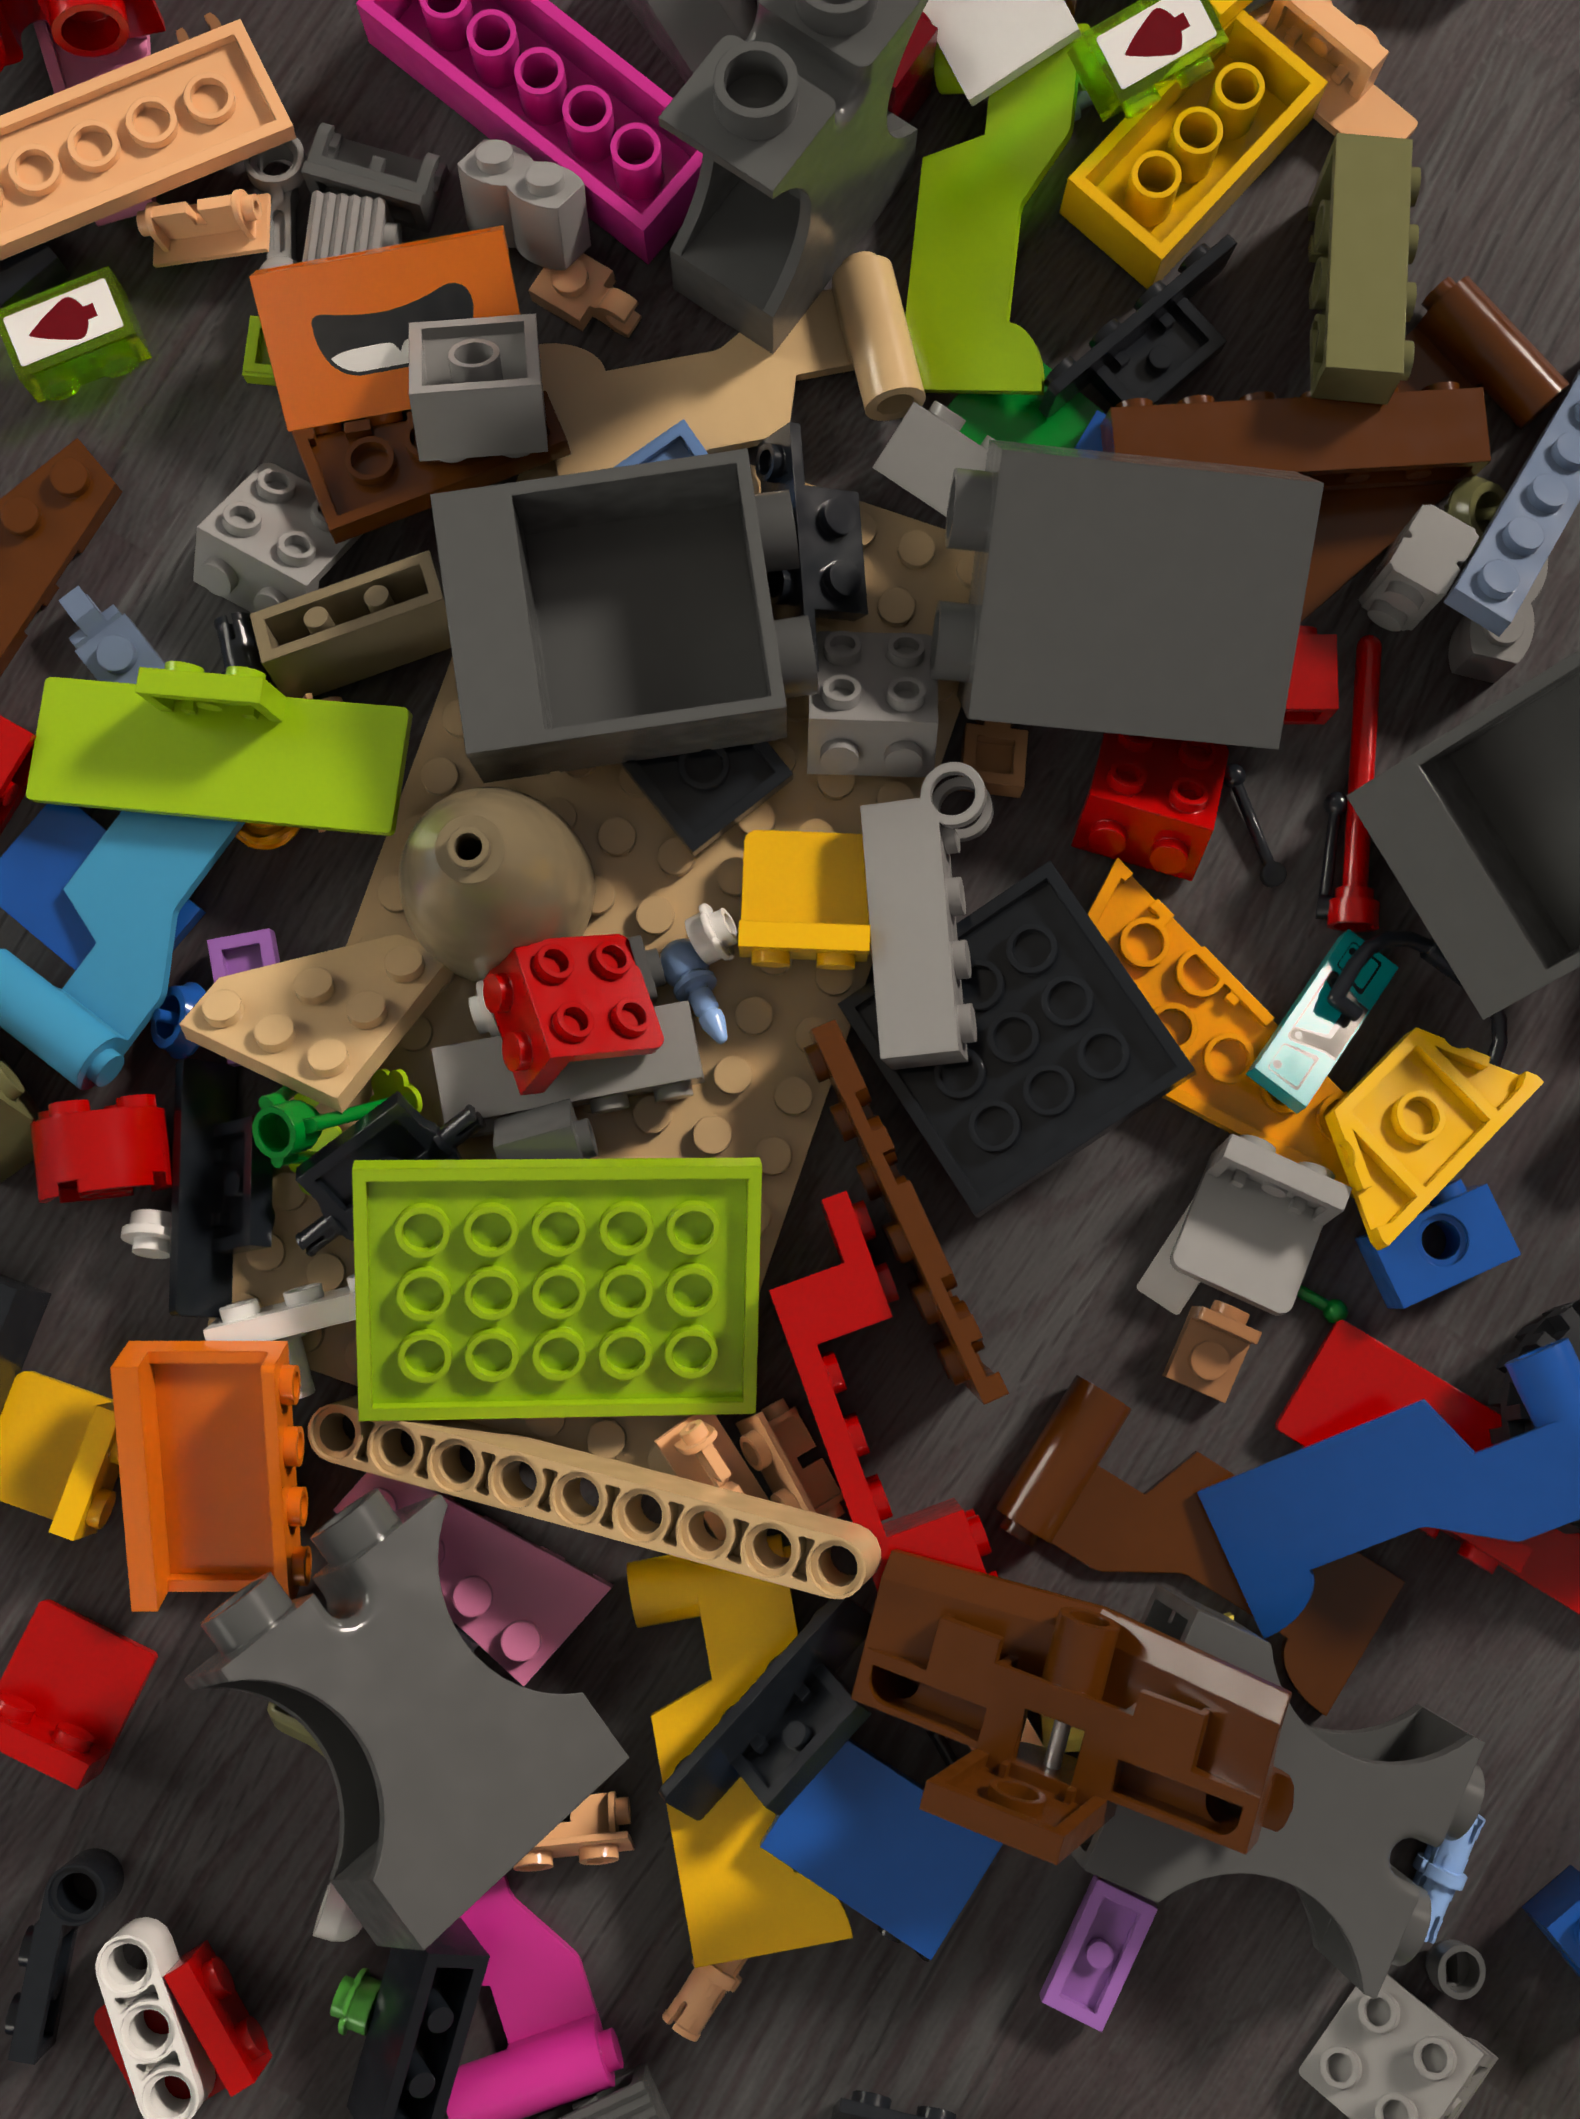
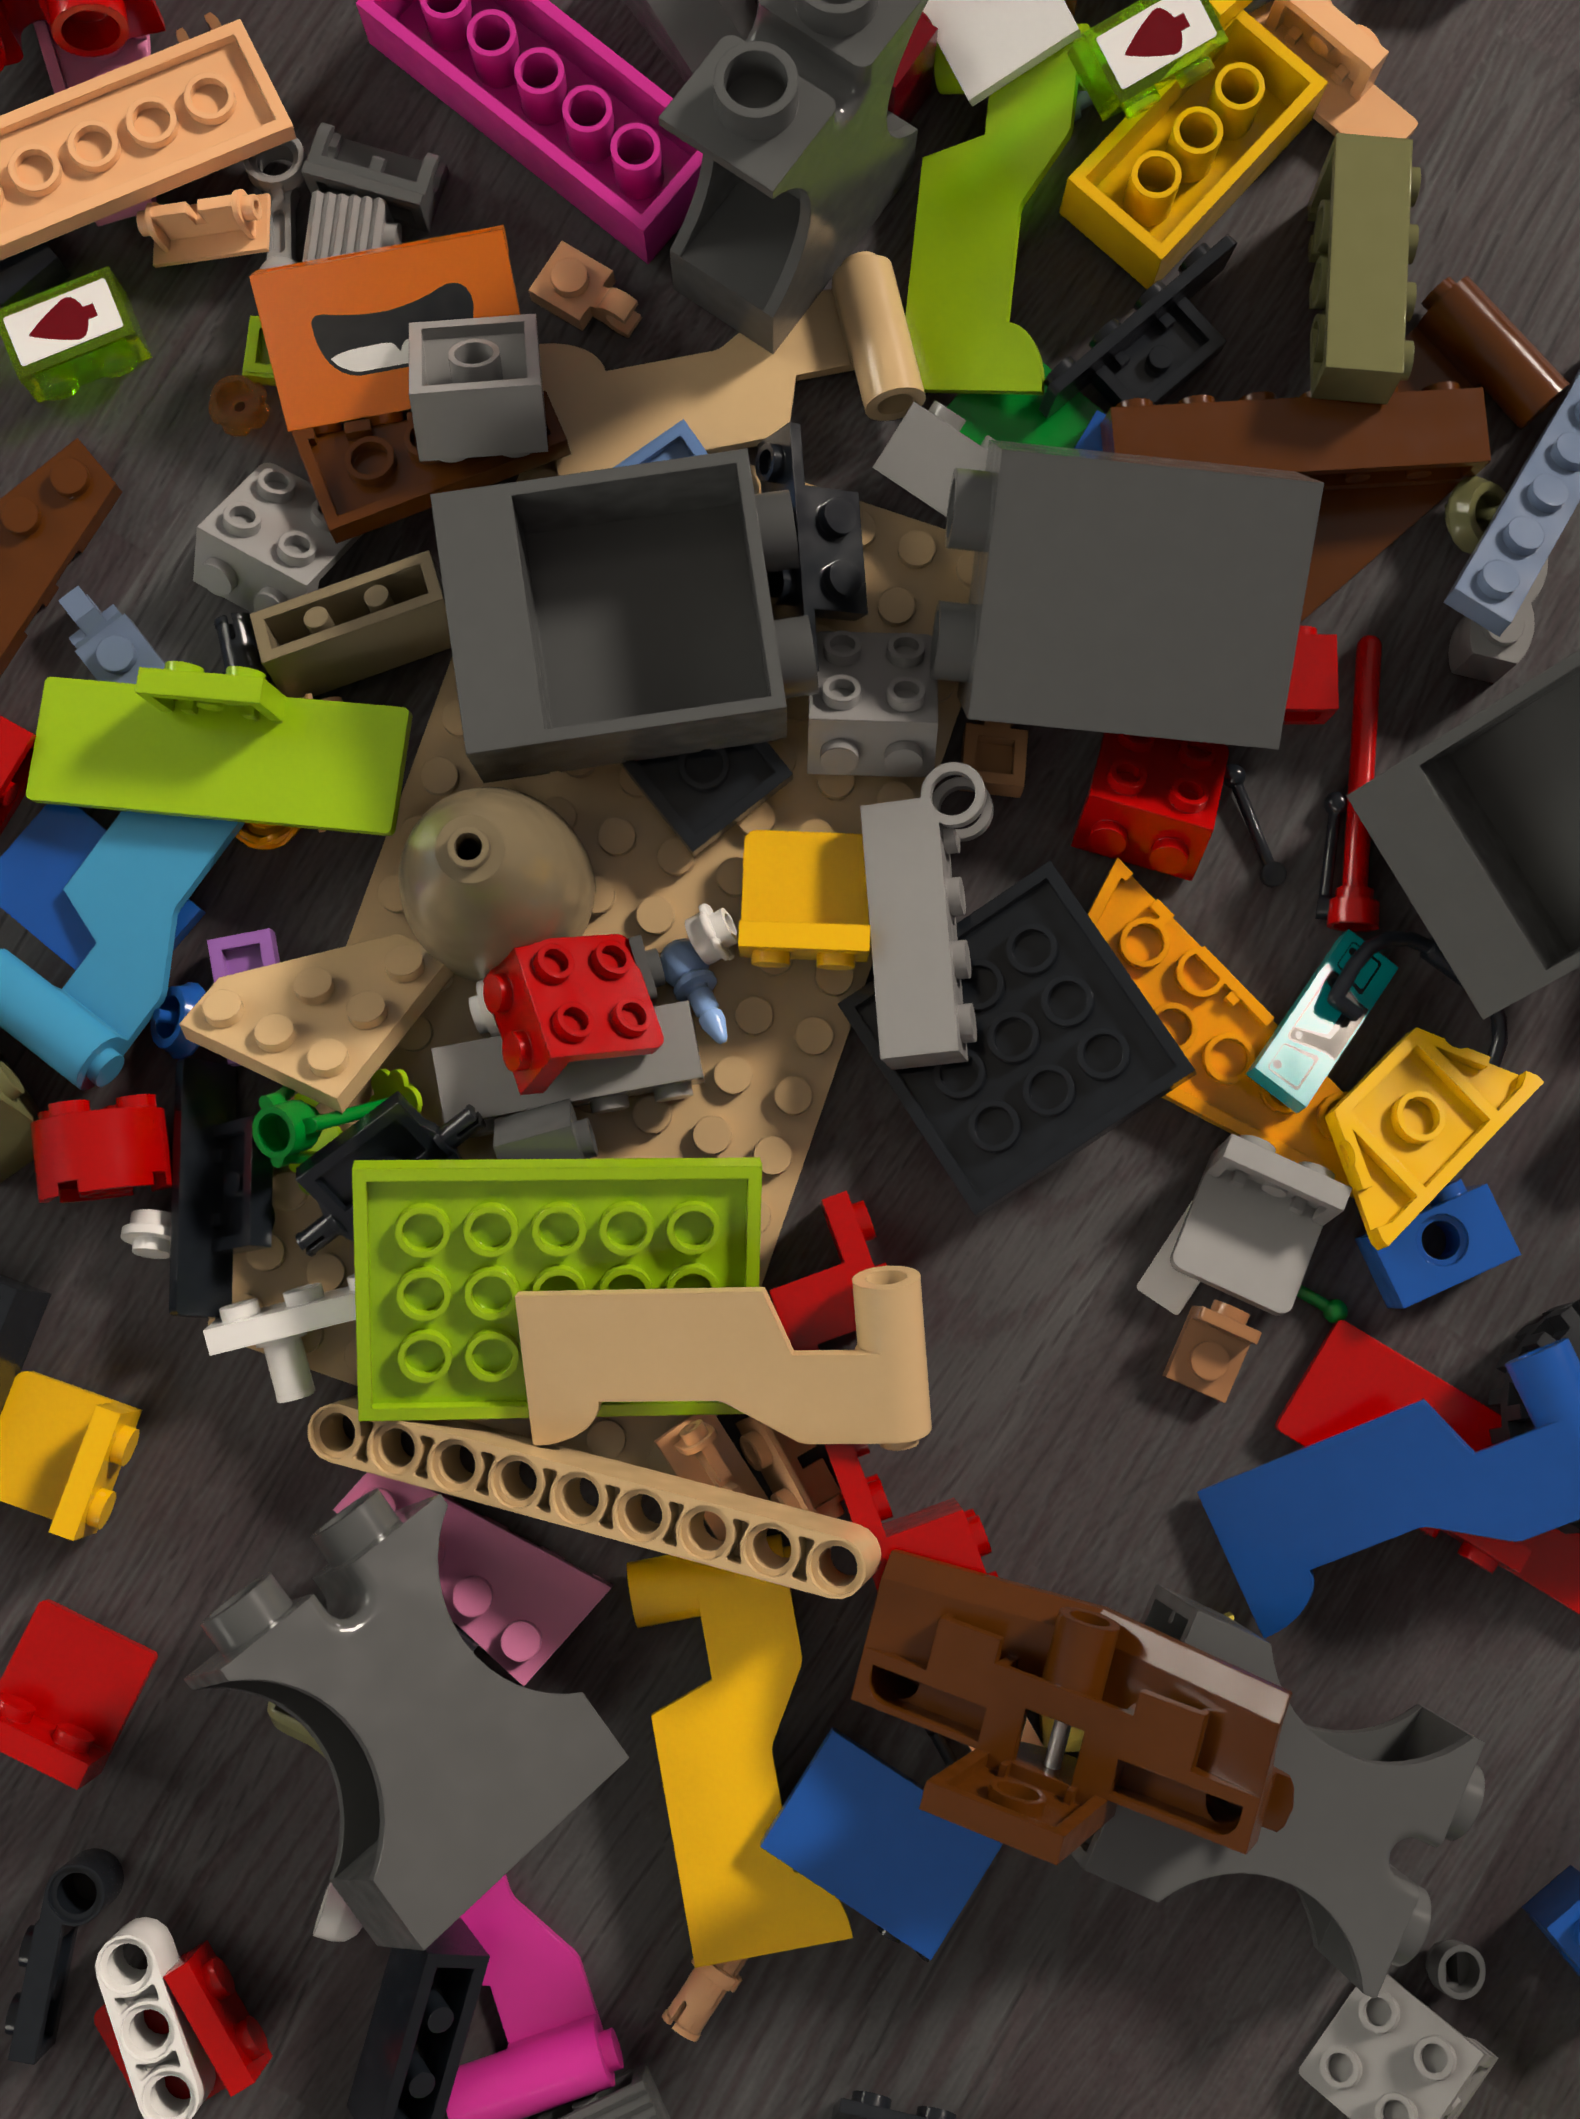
(209, 1467): orange panel -> none
(231, 391): none -> clear orange plate
(355, 2002): bright green plate -> none
(534, 200): light grey brick -> none
(590, 1835): light nougat hinge -> none
(732, 1351): none -> tan door
(783, 1724): black bracket -> none
(909, 1230): reddish brown wing -> none
(1098, 1952): medium lavender plate -> none
(1166, 1530): reddish brown door -> none
(1417, 569): light grey brick -> none
(1441, 1873): light blue pin -> none

